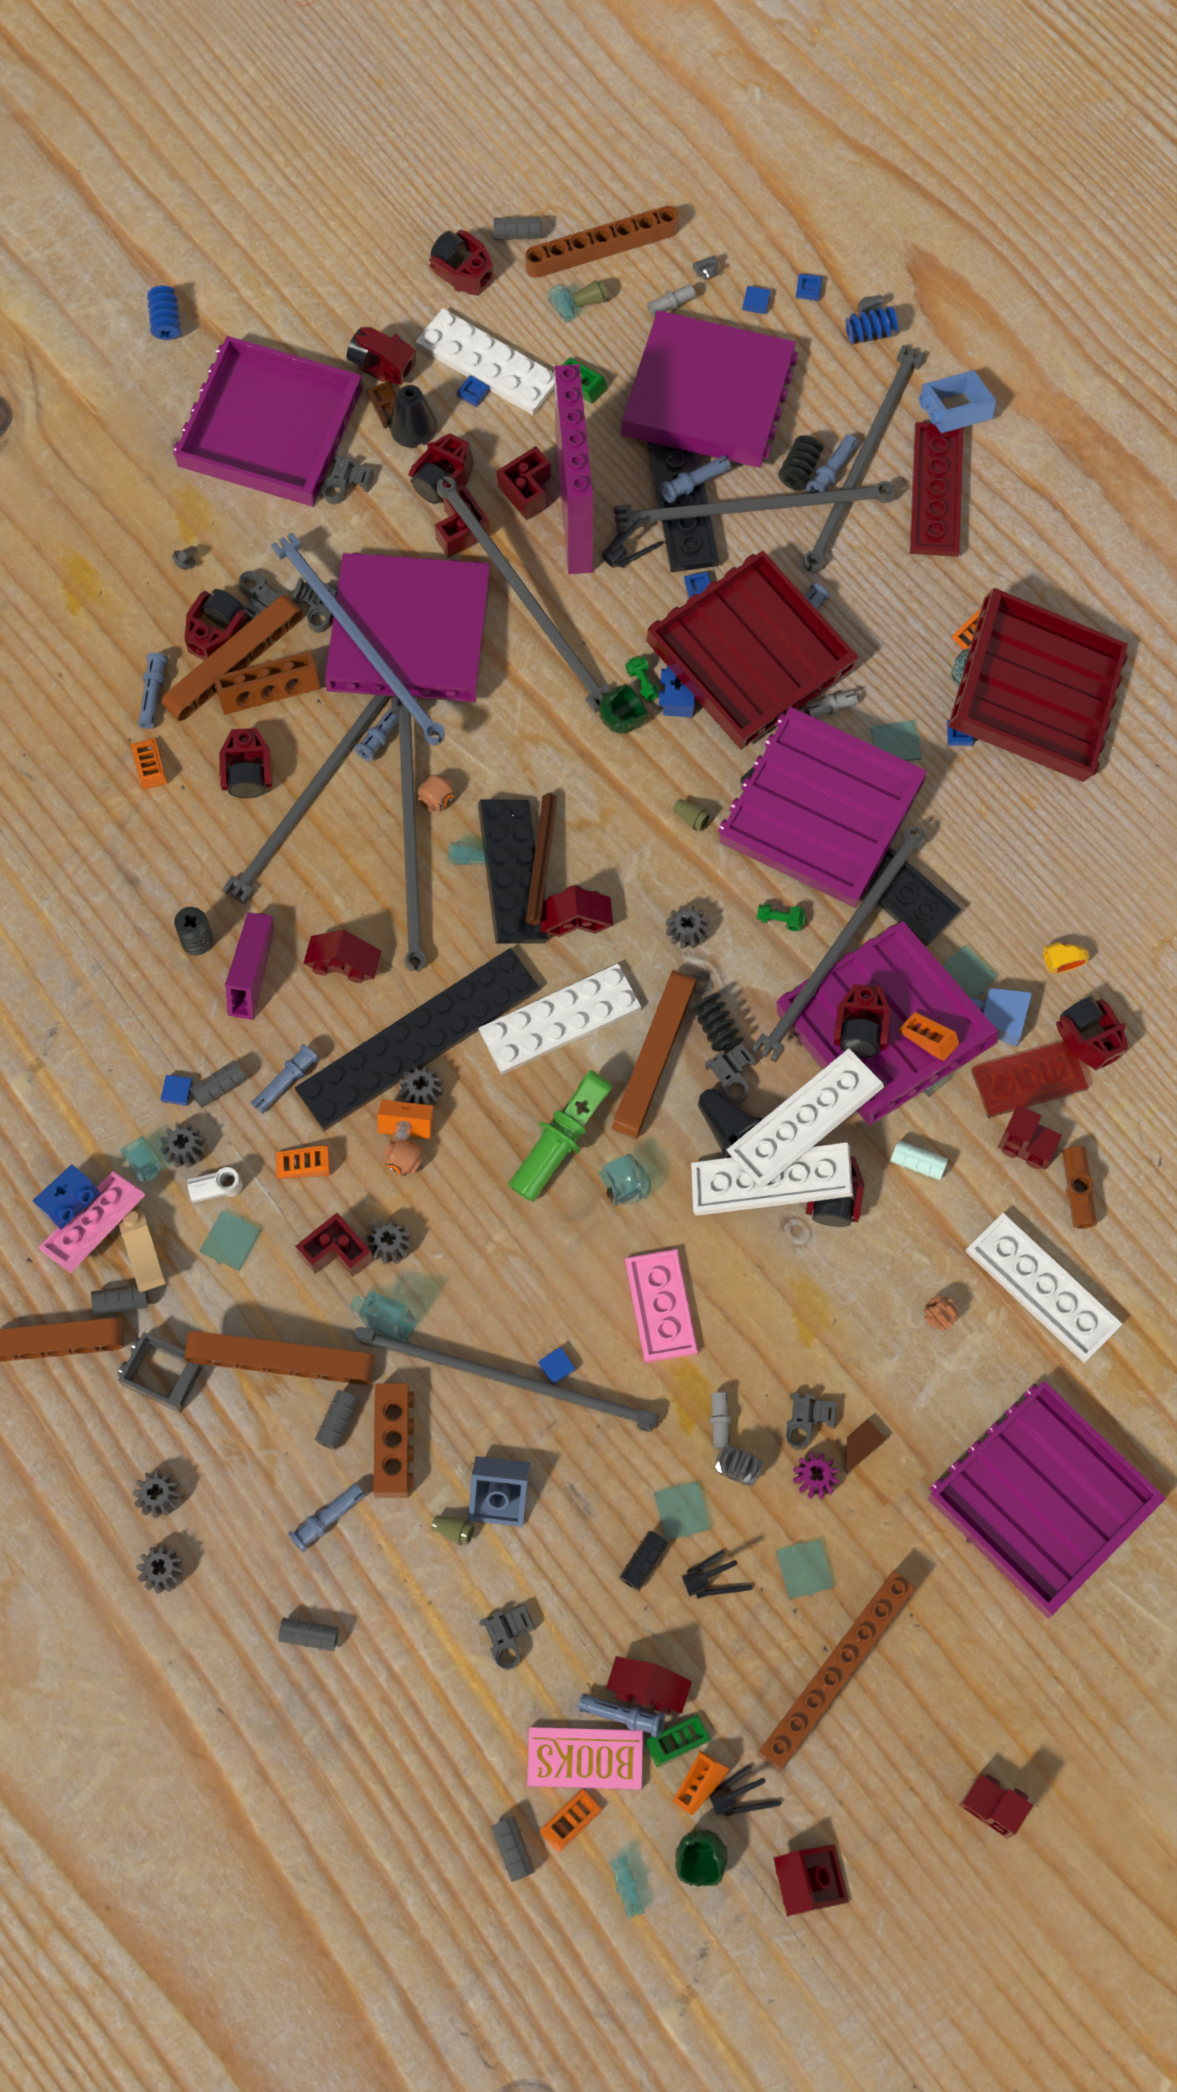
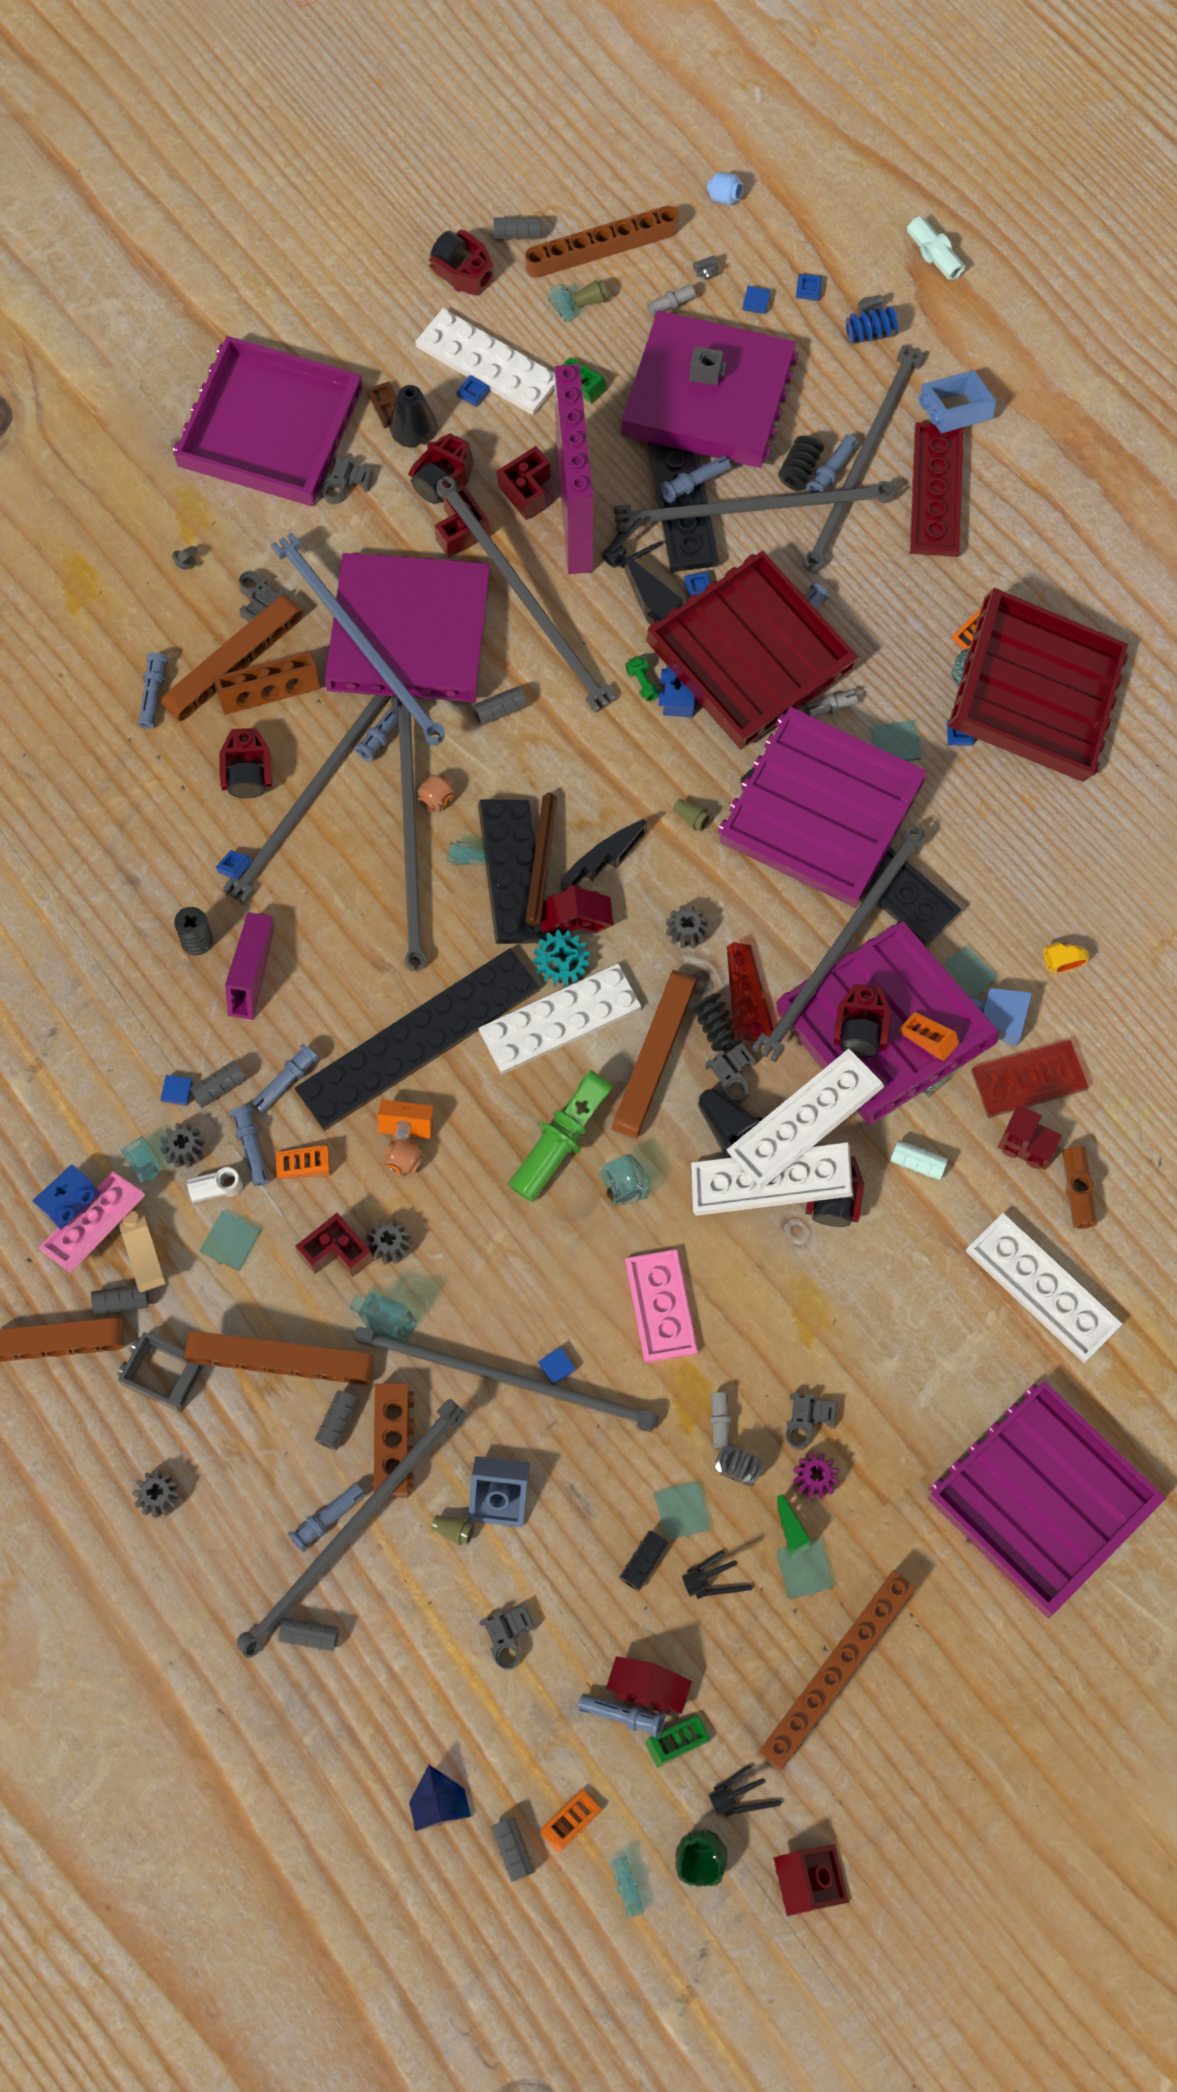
(150, 1574): flat silver gear -> none
(154, 779): orange slope -> none
(163, 313): blue piece -> none
(222, 610): dark red piece -> none
(234, 864): none -> blue tile
(247, 1134): none -> sand blue pin
(316, 605): dark grey piece -> none
(342, 954): dark red brick -> none
(381, 355): dark red piece -> none
(414, 1081): flat silver gear -> none
(437, 1801): none -> clear blue slope
(450, 1415): none -> dark grey hinge
(499, 705): none -> dark grey axle
(550, 959): none -> teal gear
(585, 1758): bright pink tile -> none
(609, 851): none -> black slope
(622, 710): dark green hair -> none
(652, 595): none -> black slope
(706, 366): none -> dark grey brick
(713, 1774): orange slope -> none
(725, 188): none -> light blue head
(748, 1000): none -> clear red wing
(794, 918): green bar -> none
(794, 1533): none -> green slope
(861, 1444): reddish brown tile -> none
(935, 248): none -> light aqua piece
(941, 1312): nougat gear -> none
(996, 1807): dark red brick -> none
(1100, 1049): dark red piece -> none

